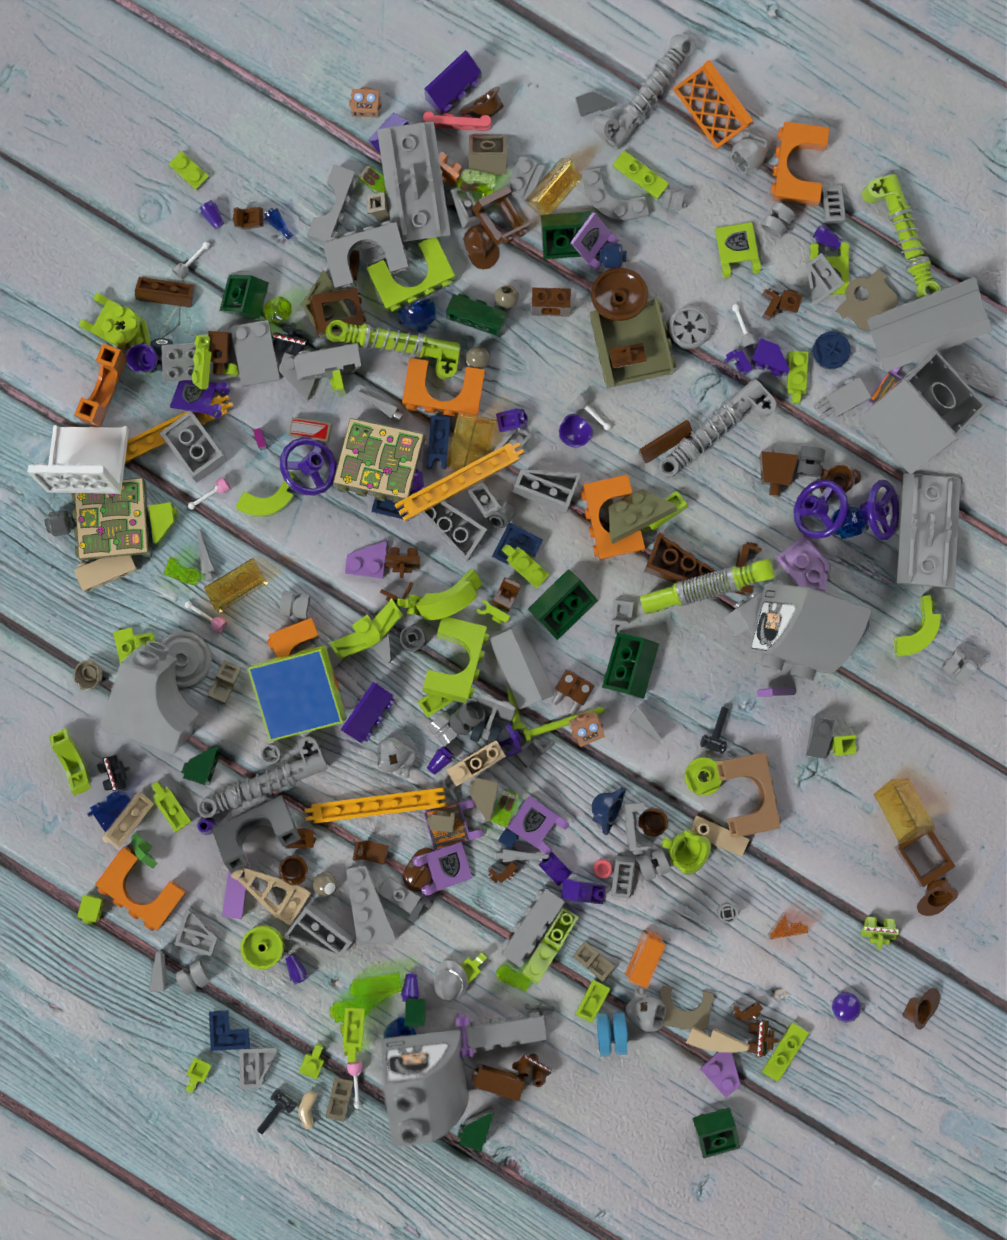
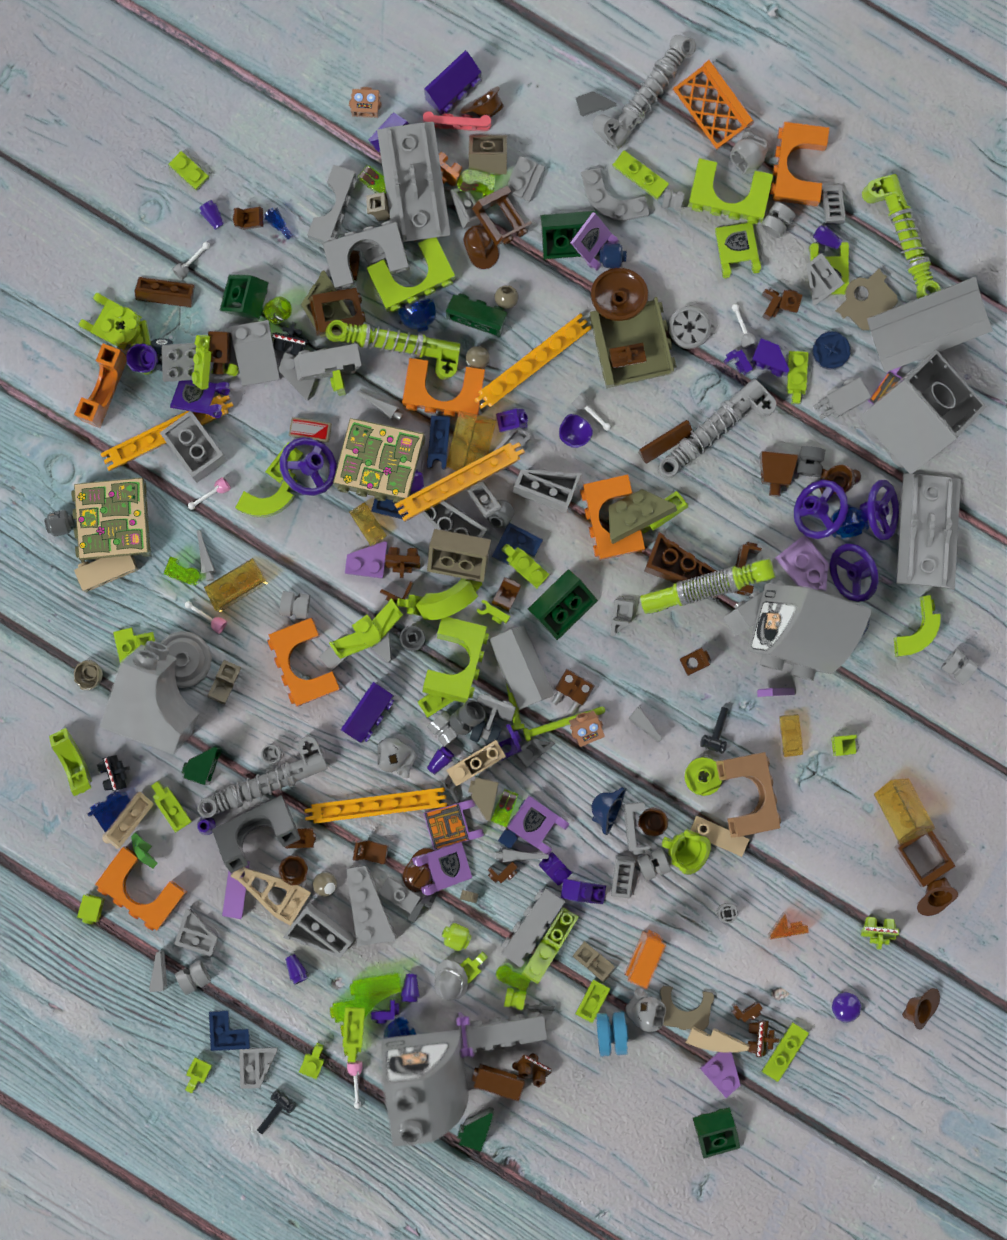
(84, 460): white bracket -> none
(162, 520): lime slope -> none
(260, 439): magenta tile -> none
(270, 938): lime wheel -> none
(274, 469): none -> lime plate
(297, 693): blue tile -> none
(305, 1109): tan arm -> none
(339, 1099): dark tan slope -> none
(367, 524): none -> clear yellow slope
(382, 1016): none -> dark purple bracket
(415, 1012): dark green slope -> none
(442, 821): dark tan brick -> none
(456, 937): none -> lime head
(458, 555): none -> dark tan slope
(469, 896): none -> dark tan axle
(515, 999): none -> lime wheel
(532, 361): none -> light orange hinge
(551, 299): reddish brown panel -> none
(554, 187): clear yellow slope -> none
(602, 868): coral tile -> none
(630, 665): dark green slope -> none
(702, 658): none -> reddish brown bracket
(704, 197): none -> lime arch
(791, 735): none -> clear yellow slope
(819, 737): dark grey slope -> none
(855, 571): none -> dark purple piece

